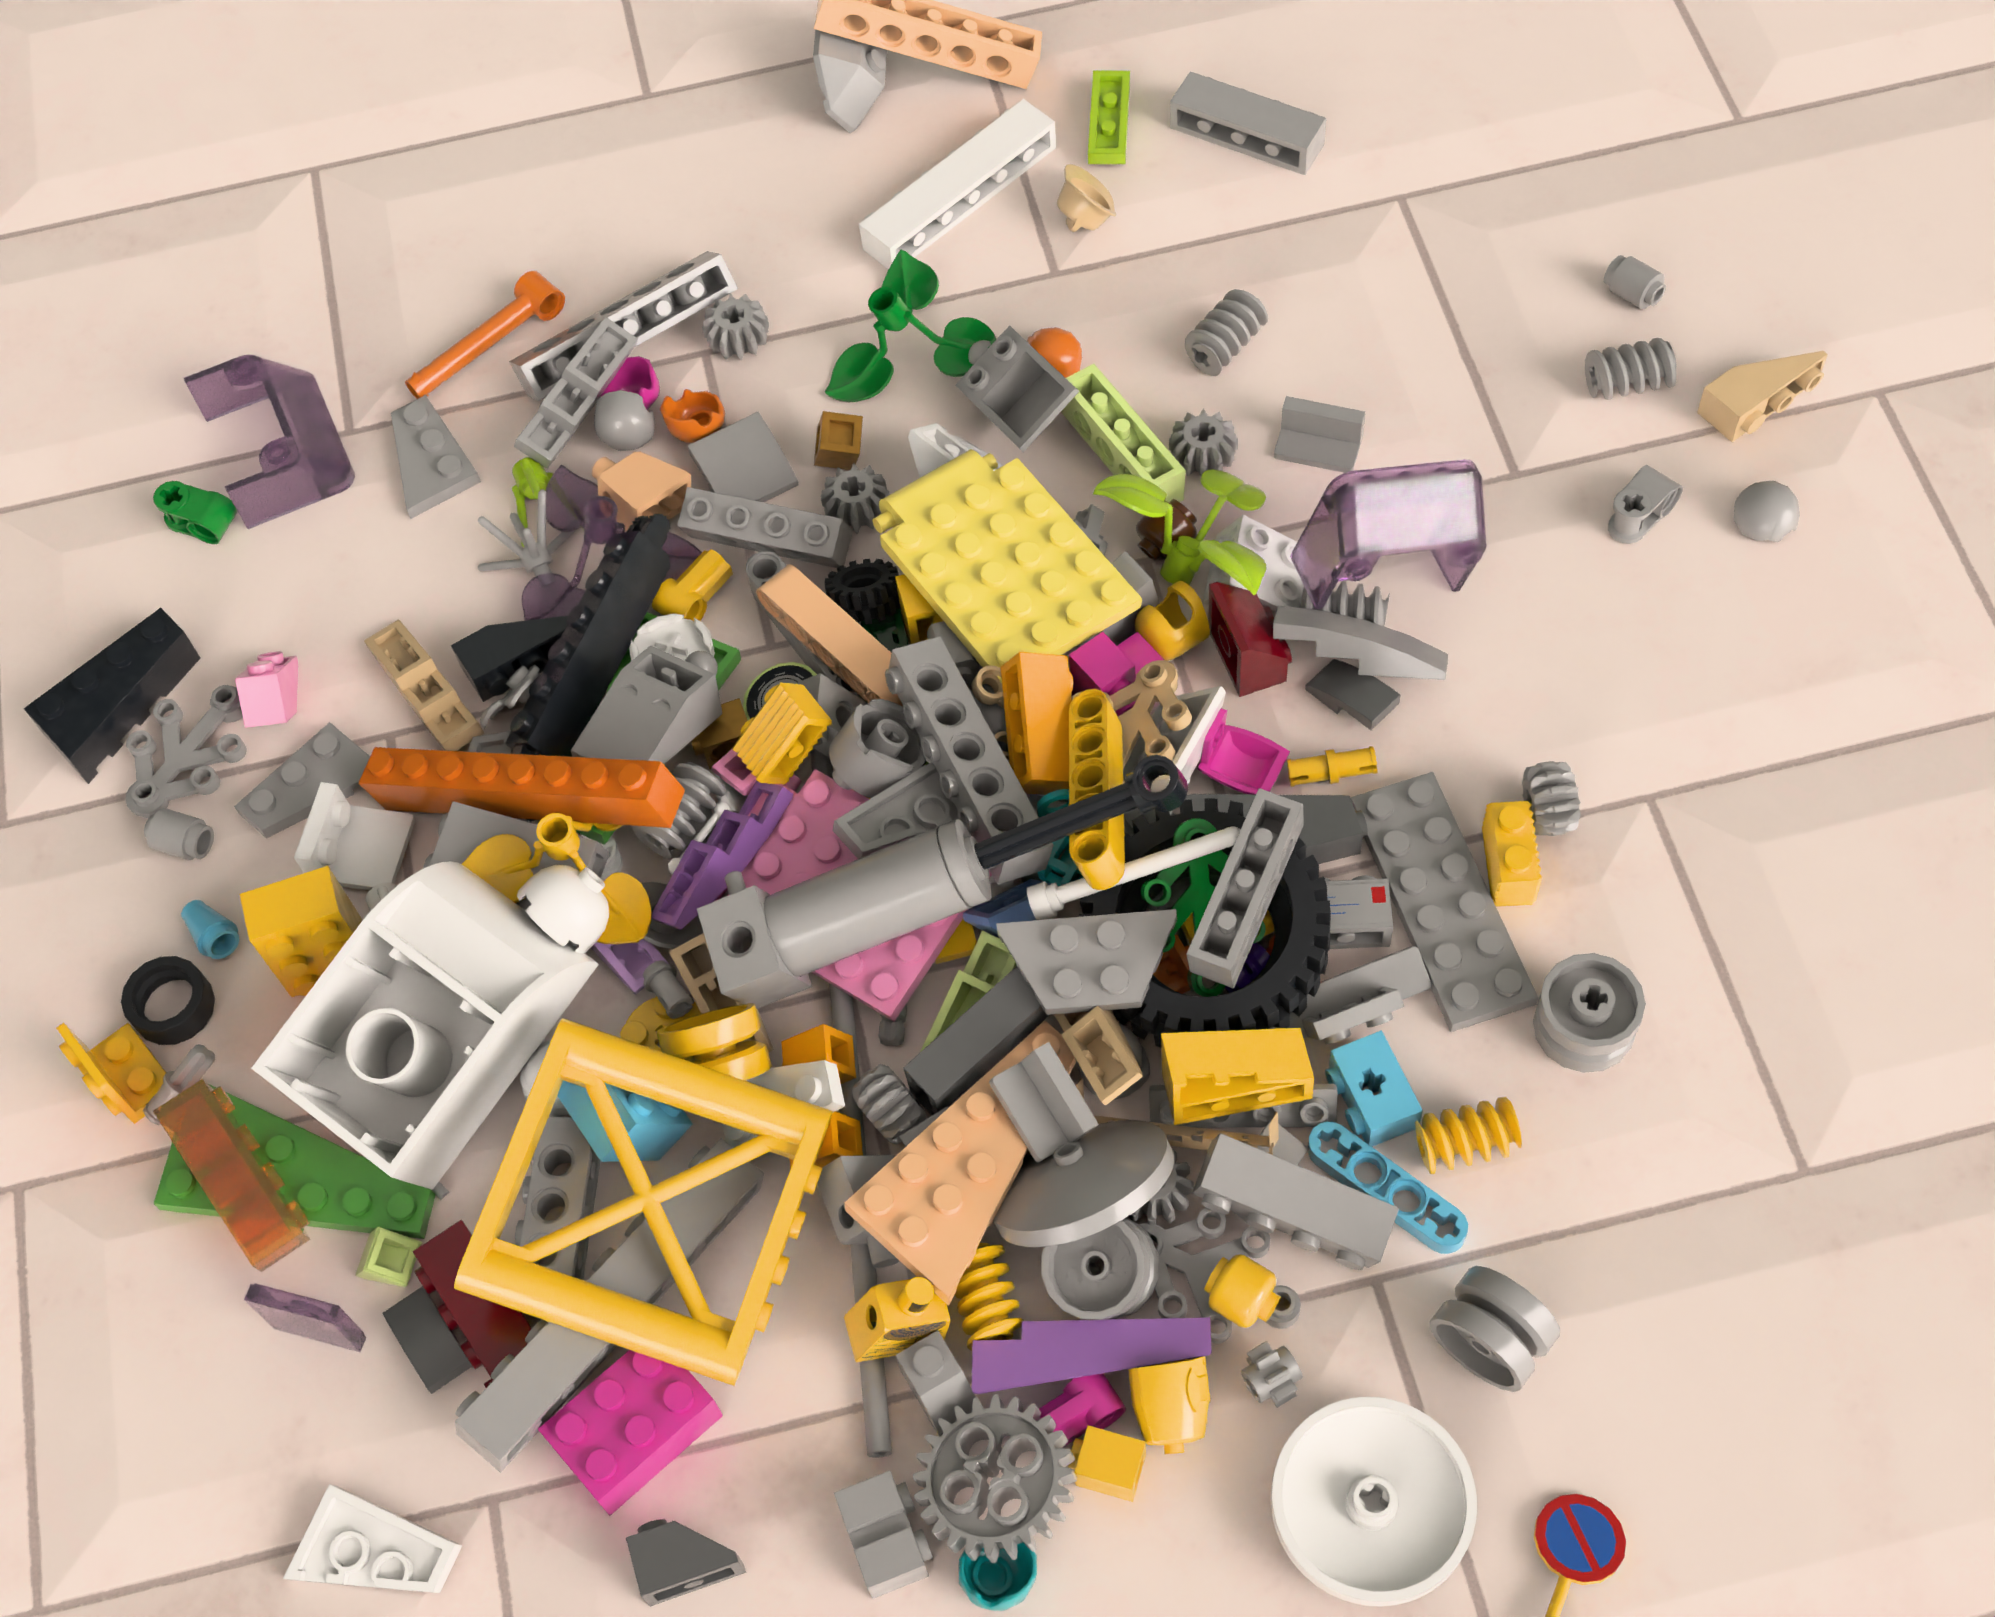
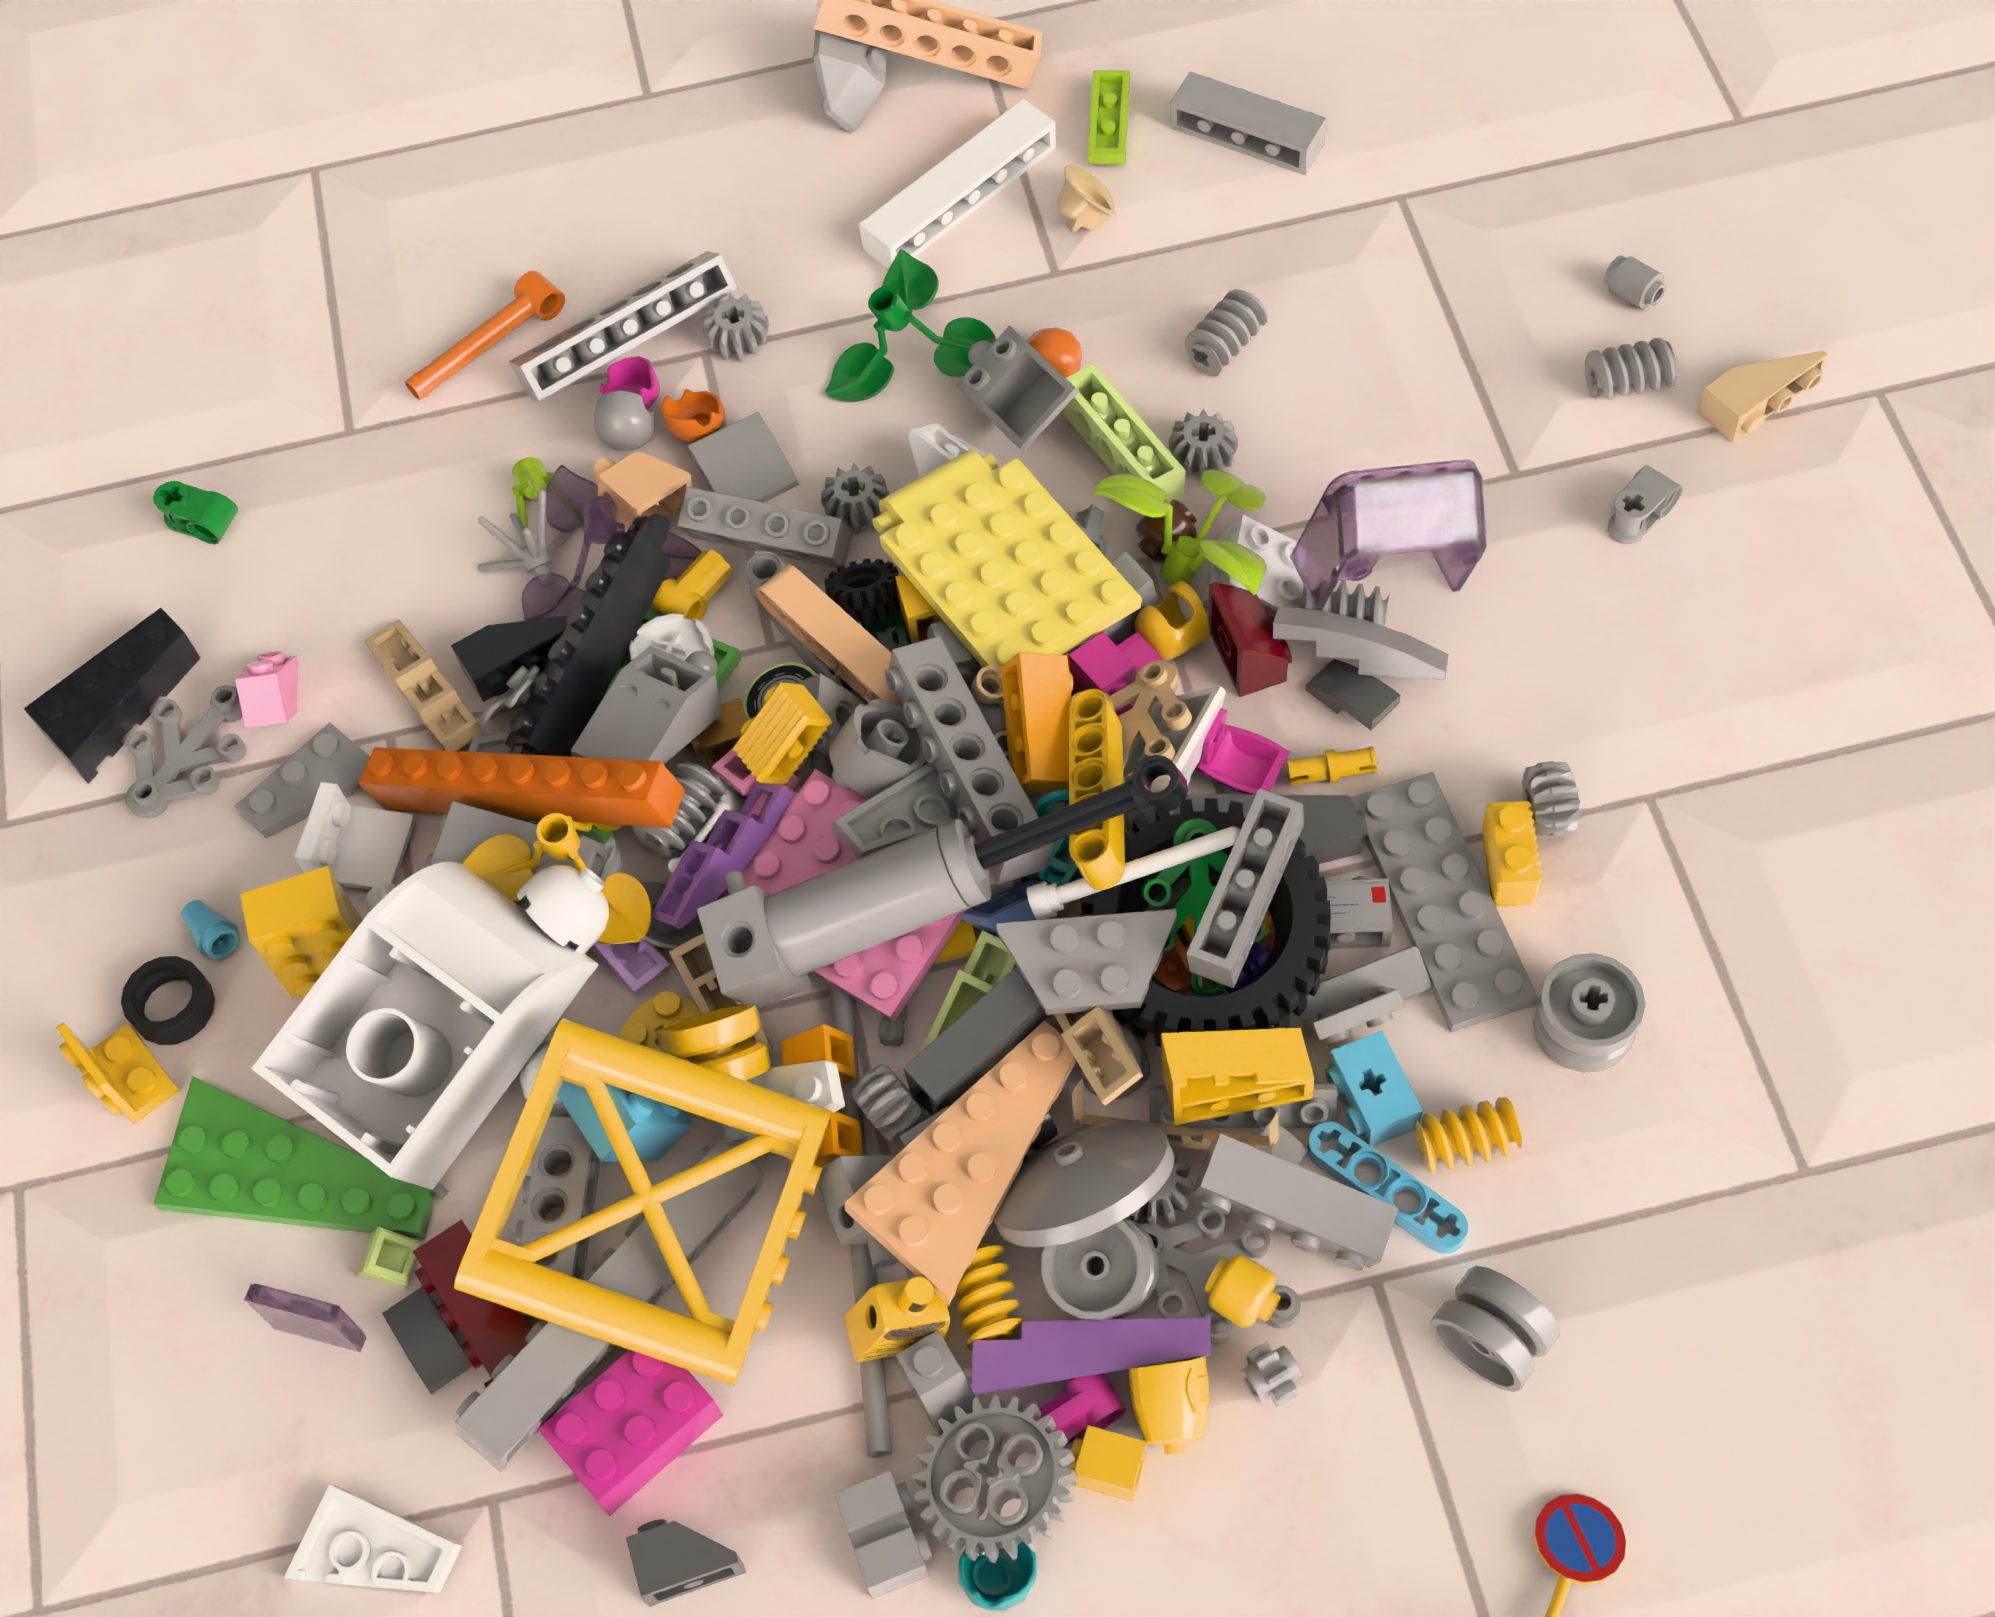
(175, 1082): light grey axle -> none
(178, 834): light grey brick -> none
(233, 1174): clear orange wedge -> none
(297, 467): clear purple windscreen -> none
(429, 458): light grey wing -> none
(576, 392): light grey slope -> none
(662, 980): light grey pin -> none
(838, 440): pearl gold brick -> none
(1043, 1102): light grey panel -> none
(1320, 435): light grey panel -> none
(1373, 1501): white dish -> none
(1766, 511): light grey hair -> none

